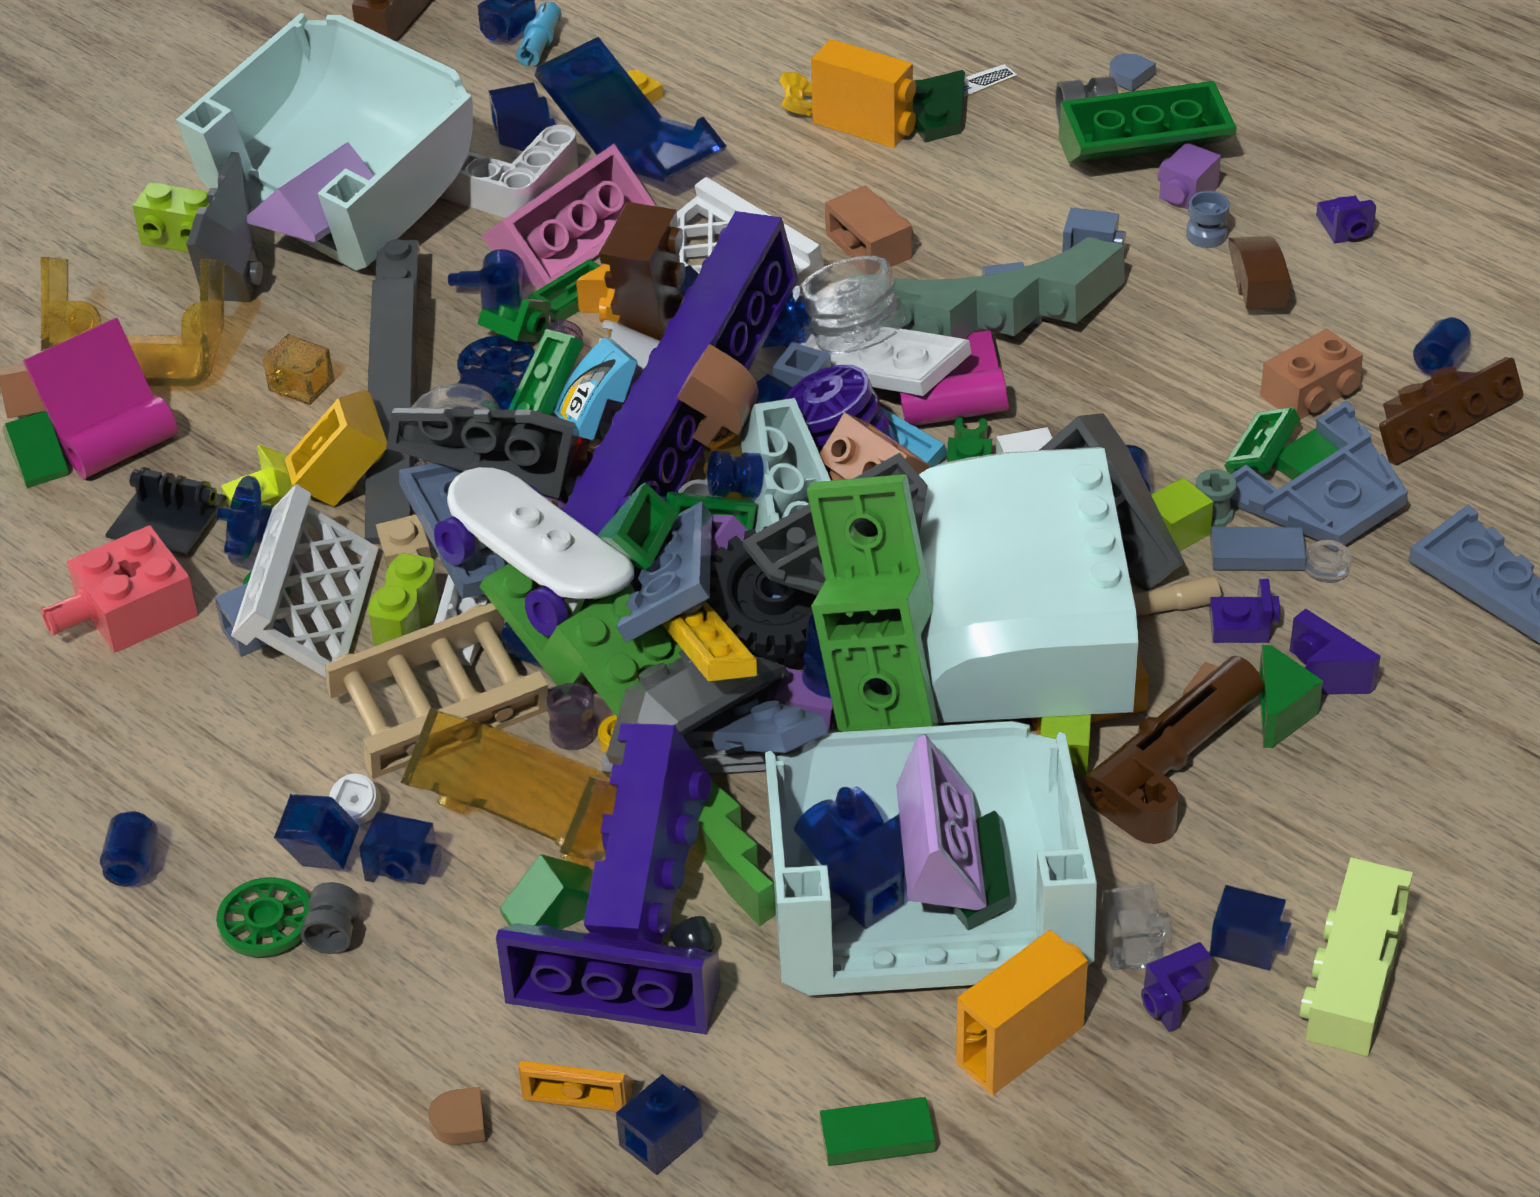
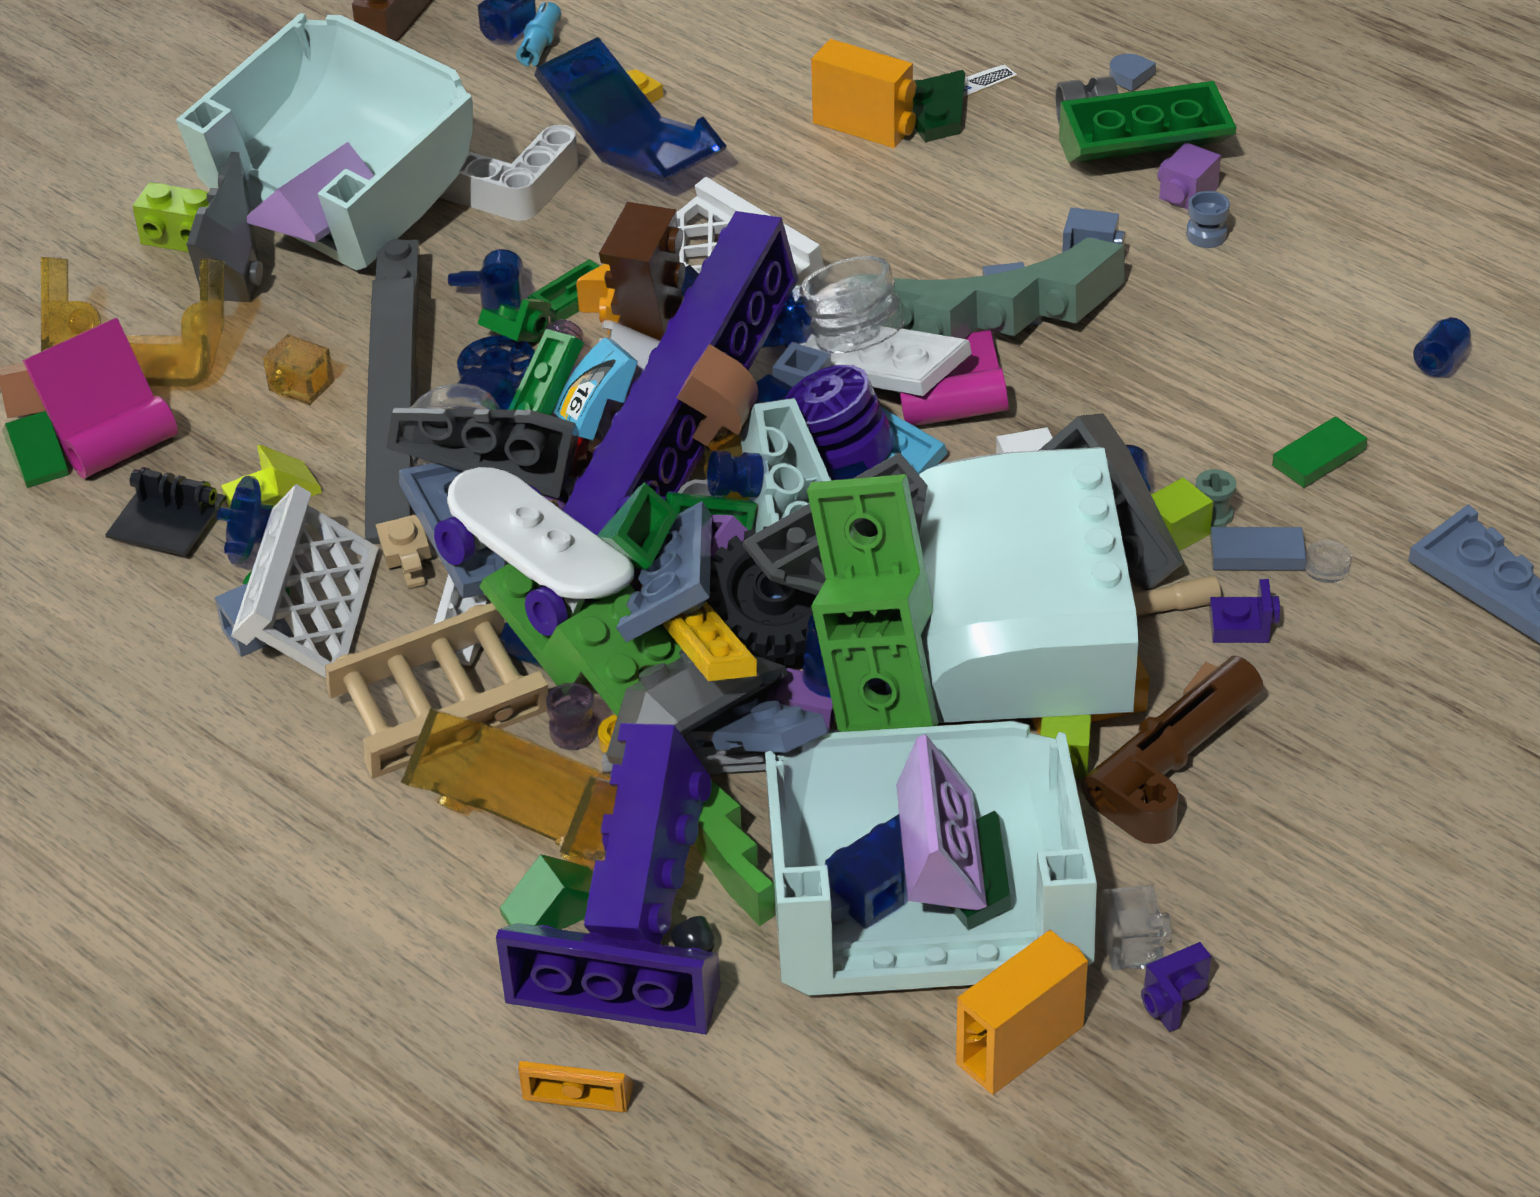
(126, 590): coral brick -> none
(128, 848): clear blue brick -> none
(262, 916): green wheel -> none
(316, 831): clear blue brick -> none
(330, 919): dark grey wheel -> none
(338, 448): yellow slope -> none
(357, 797): white tile -> none
(399, 849): clear blue brick -> none
(406, 600): lime brick -> none
(458, 1116): medium nougat tile -> none
(519, 115): clear blue slope -> none
(569, 218): bright pink slope -> none
(660, 1124): clear blue brick -> none
(796, 88): yellow piece -> none
(837, 823): clear blue piece -> none
(859, 447): nougat brick -> none
(868, 227): nougat brick -> none
(877, 1131): green tile -> none
(968, 442): green plate -> none
(1249, 928): clear blue brick -> none
(1260, 271): reddish brown slope -> none
(1263, 440): green tile -> none
(1288, 697): green slope -> none
(1312, 374): nougat brick -> none
(1333, 656): dark purple slope -> none
(1334, 497): sand blue wing -> none
(1347, 218): dark purple bracket -> none
(1358, 957): yellowish green wedge -> none
(1446, 405): reddish brown bracket -> none

